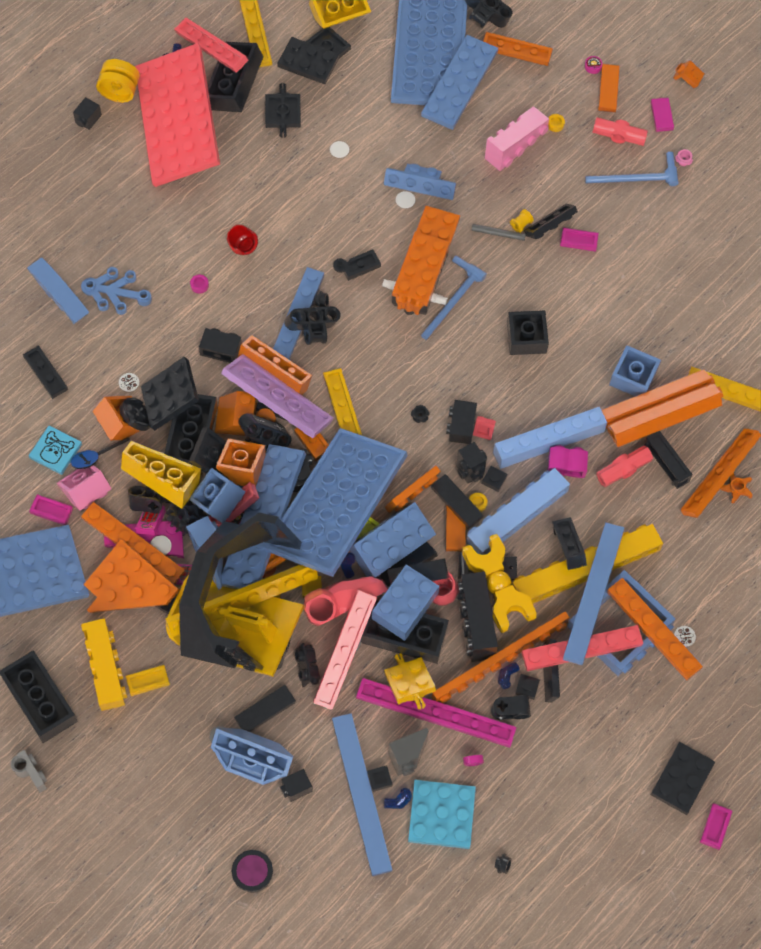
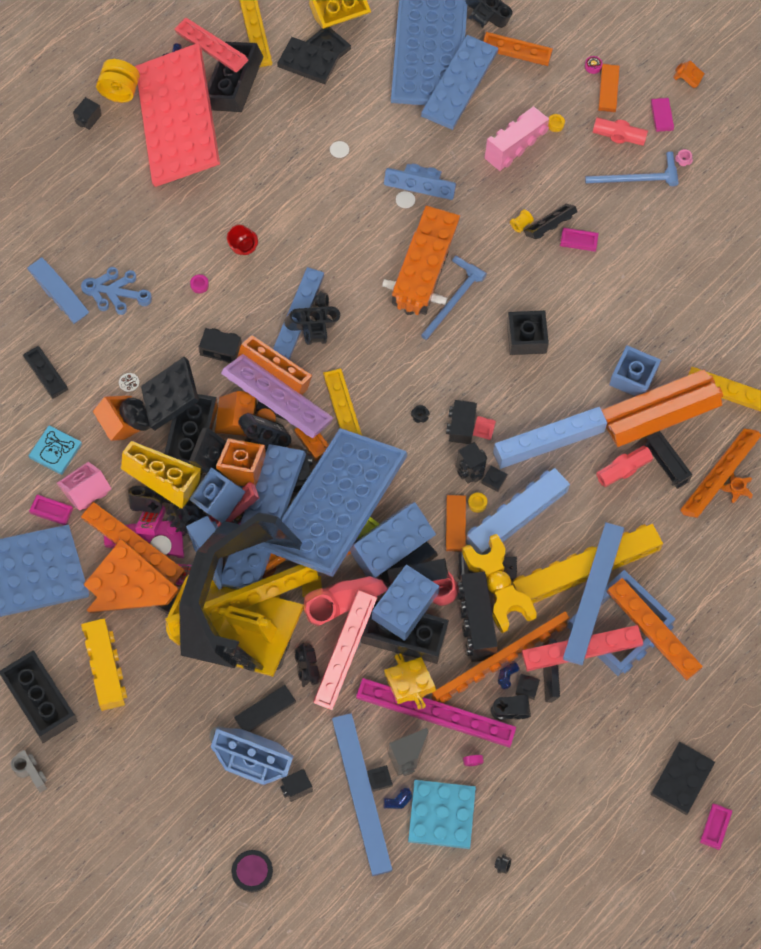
(88, 458): piece -> none
(147, 680): yellow tile -> none
(282, 110): black plate -> none
(346, 565): clear blue arm -> none
(357, 265): black hinge -> none
(413, 490): orange plate -> none
(457, 501): black tile -> none
(498, 232): dark grey bar -> none
(568, 461): dark pink brick -> none
(570, 543): black container -> none
(685, 635): white sticker -> none

